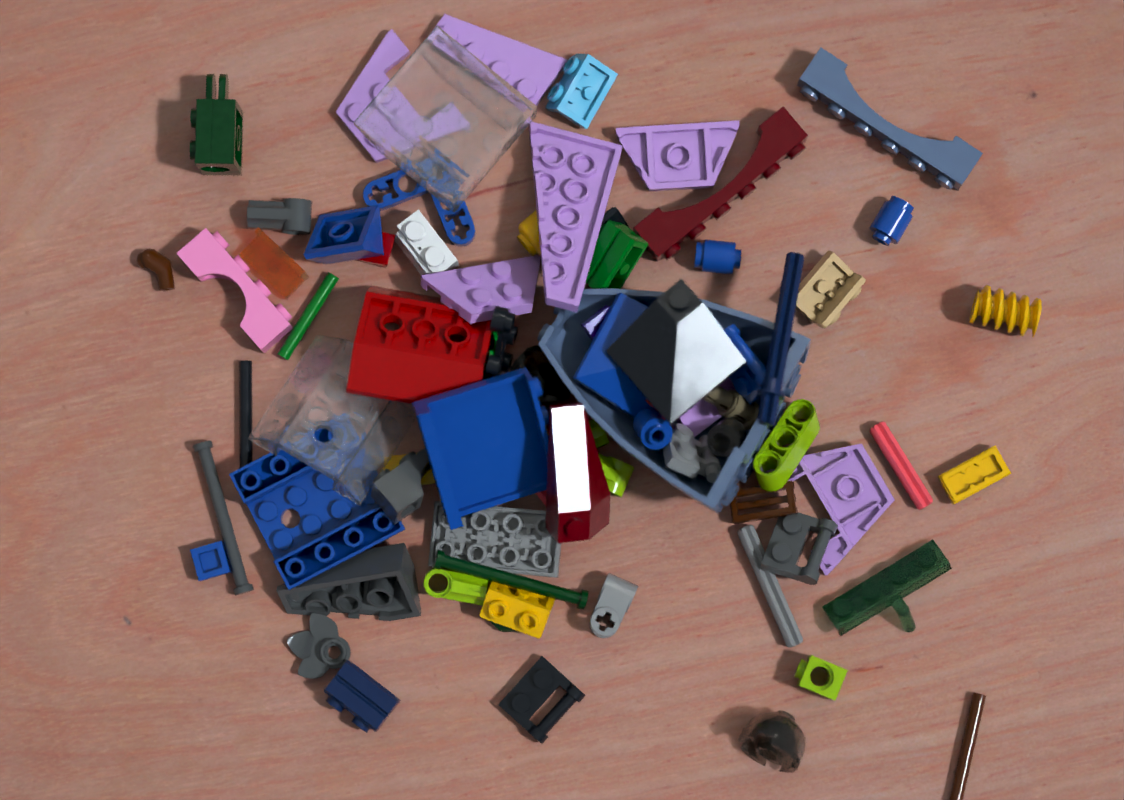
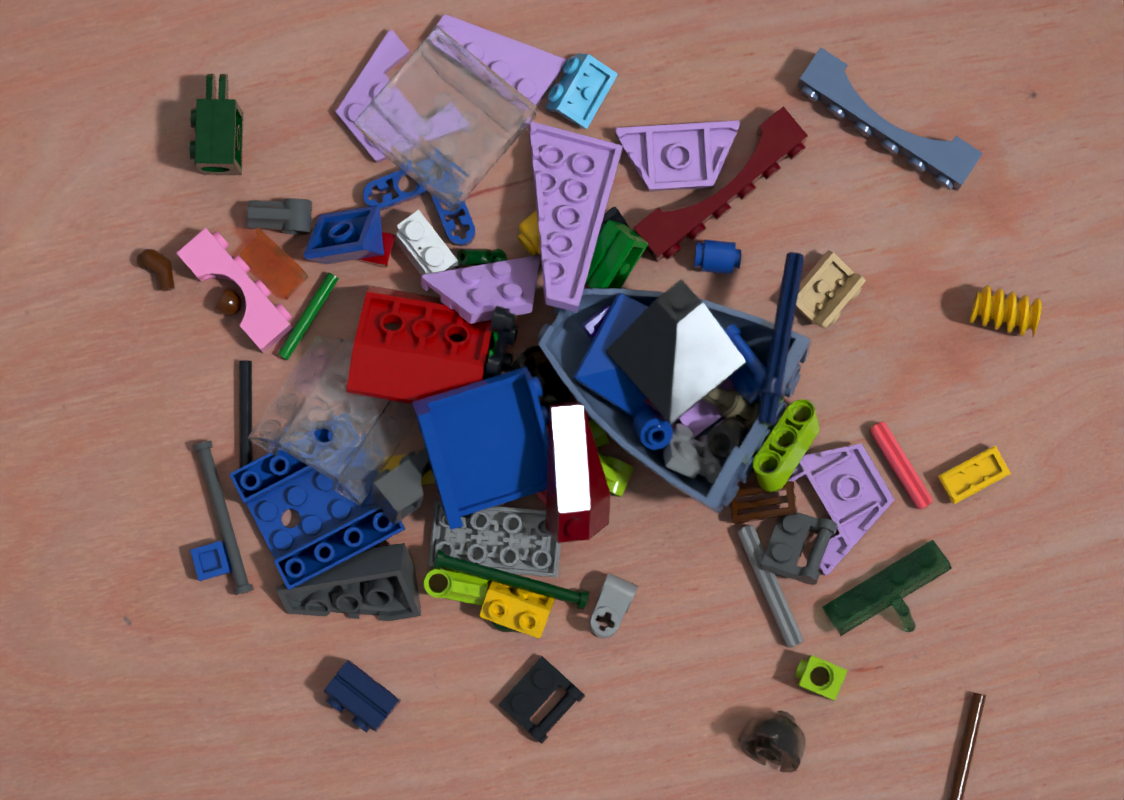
(229, 303): none -> reddish brown hinge
(314, 647): dark grey plate -> none
(480, 256): none -> dark green arm
(891, 221): blue brick -> none

